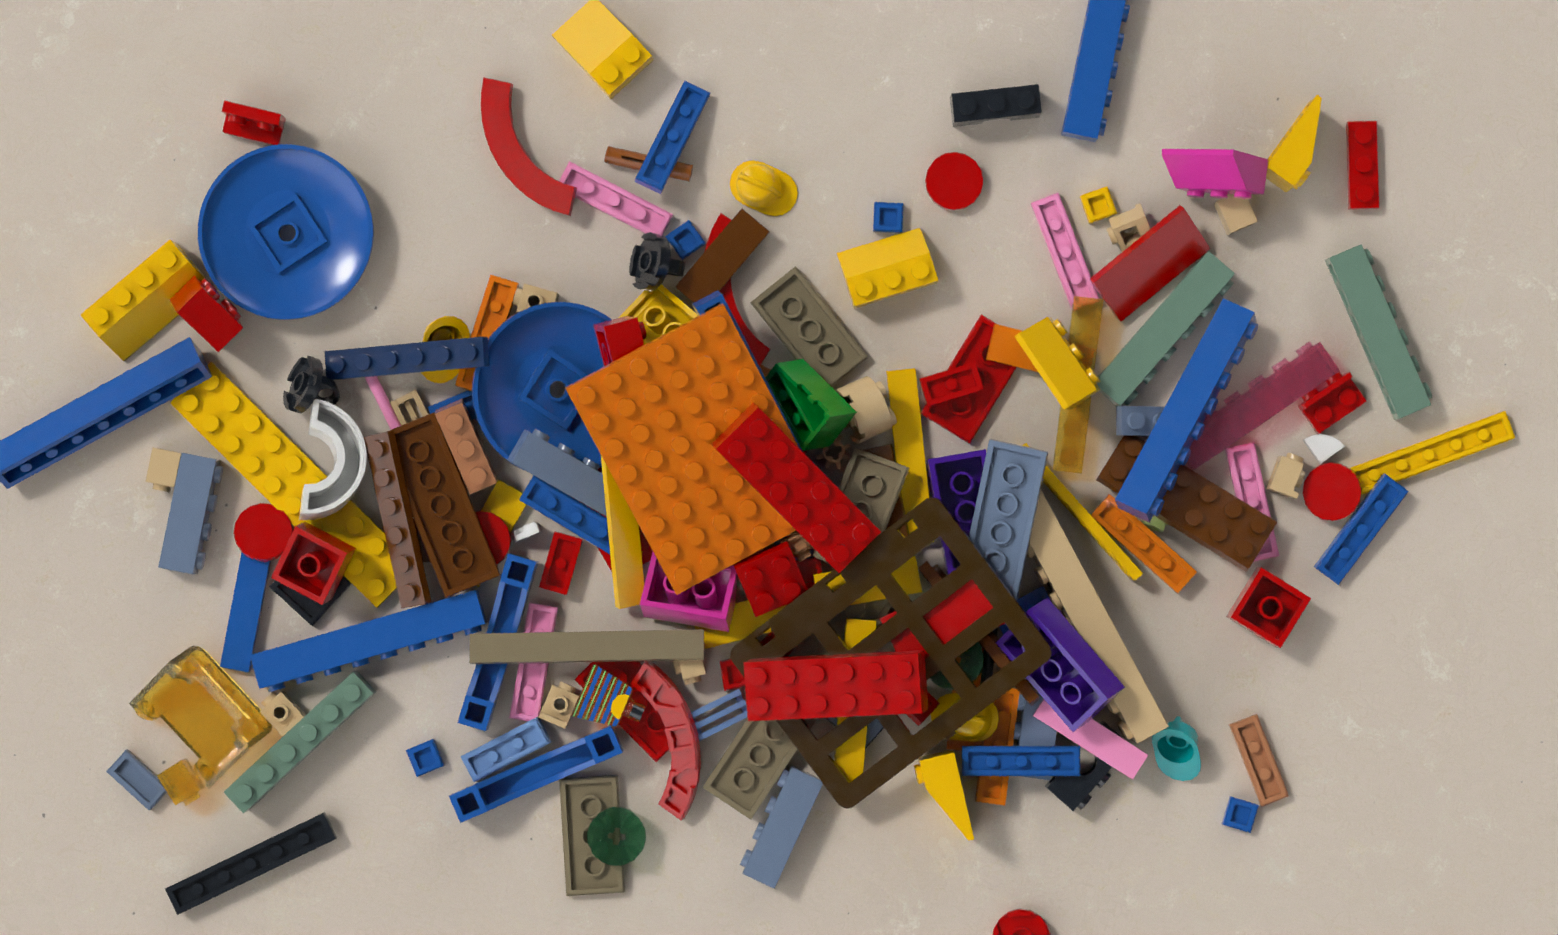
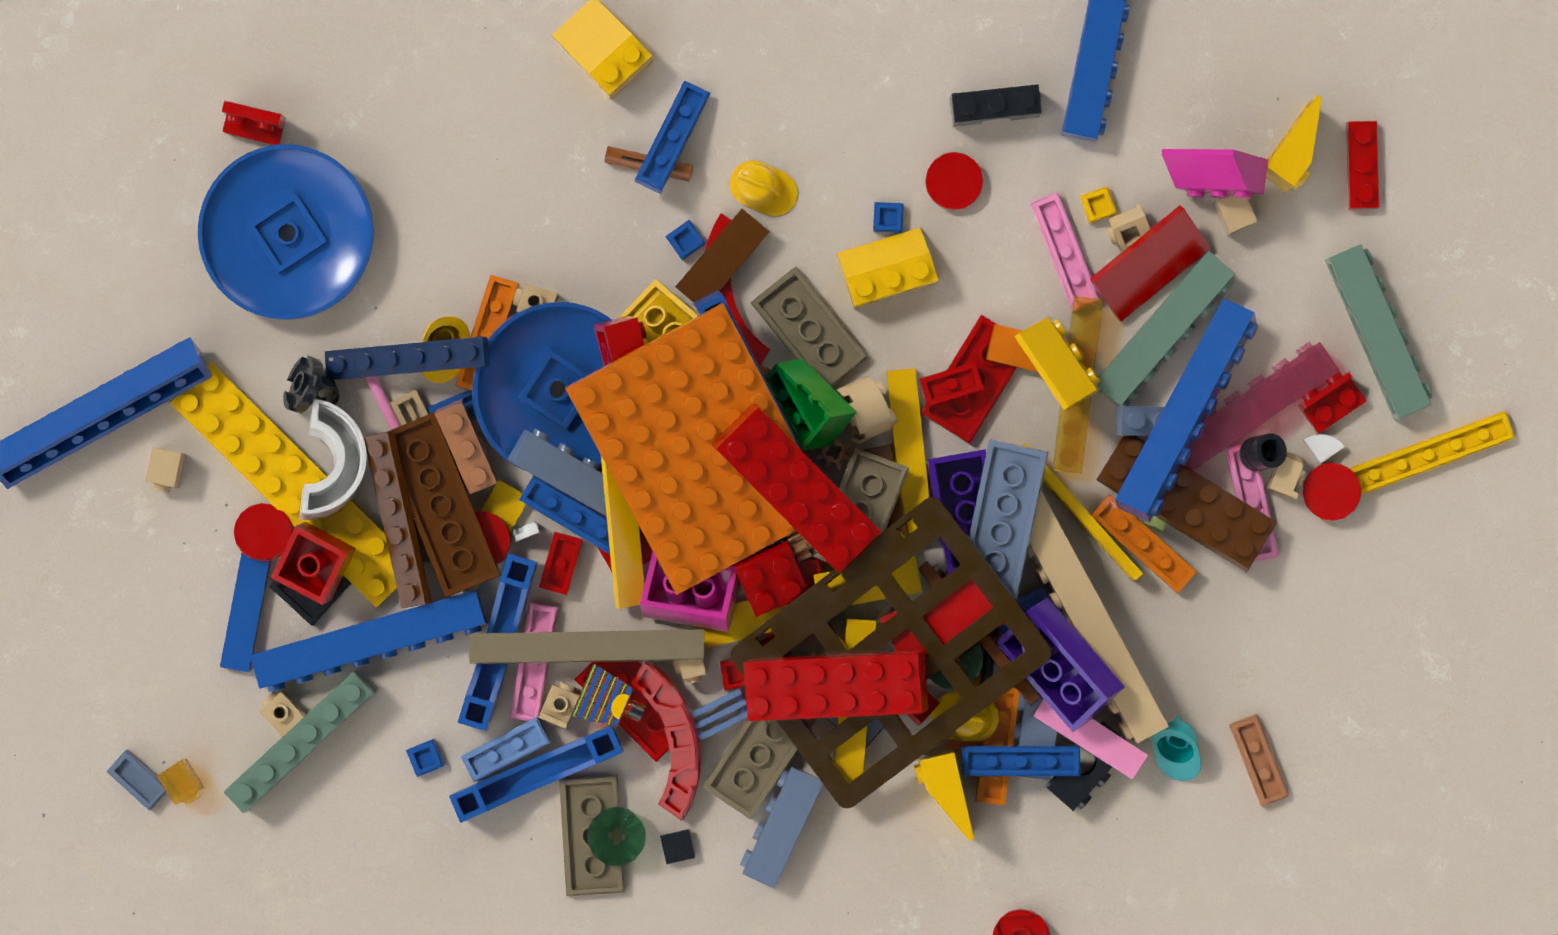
(140, 302): yellow slope -> none
(190, 513): sand blue brick -> none
(204, 711): clear yellow windscreen -> none
(208, 315): red brick -> none
(251, 863): black plate -> none
(510, 154): red tile -> none
(616, 201): bright pink tile -> none
(652, 262): black tile -> none
(677, 846): none -> black tile
(1240, 814): blue tile -> none
(1263, 452): none -> black piece
(1268, 607): red brick -> none
(1361, 528): blue tile -> none

